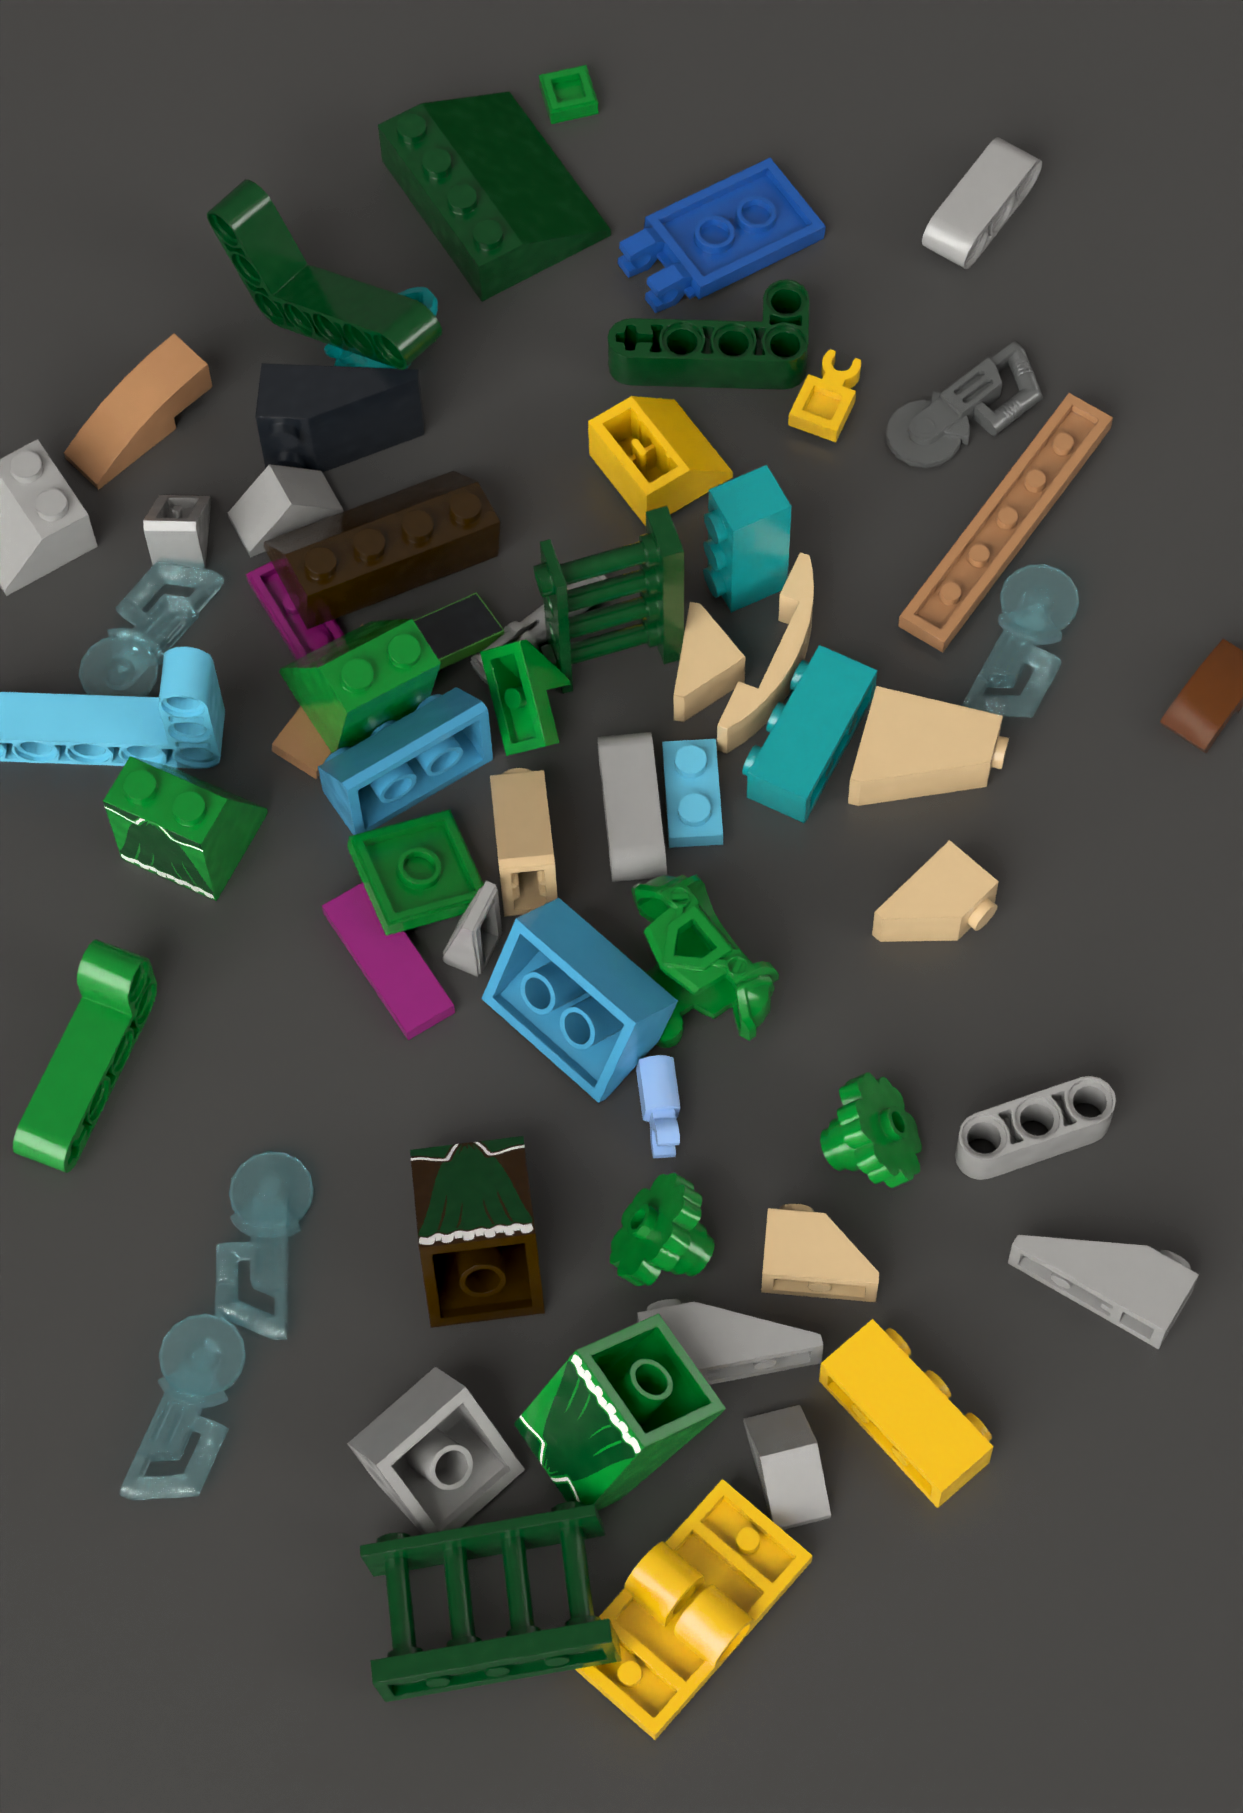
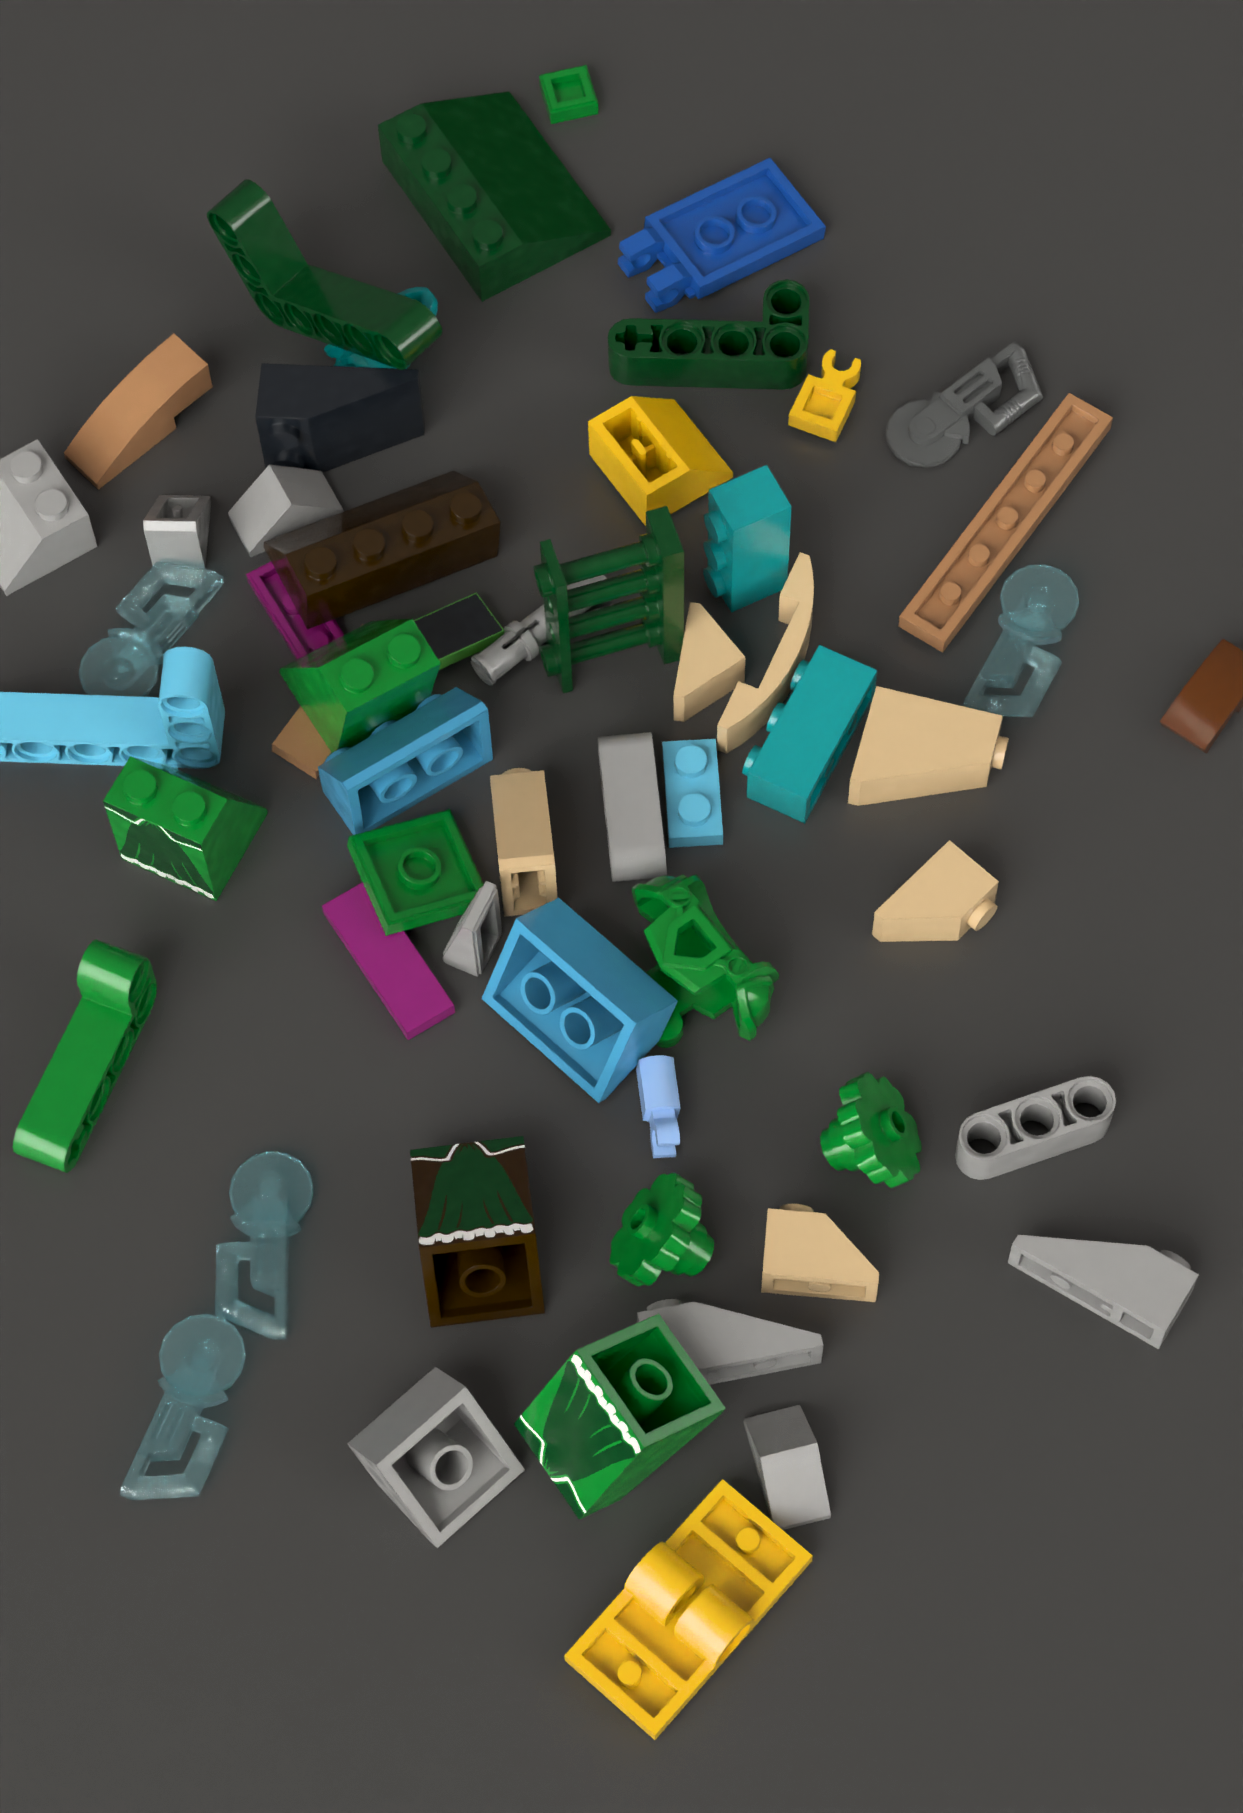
(518, 688): green slope -> none
(526, 1648): dark green fence -> none
(907, 1411): yellow brick -> none
(981, 203): light grey beam -> none

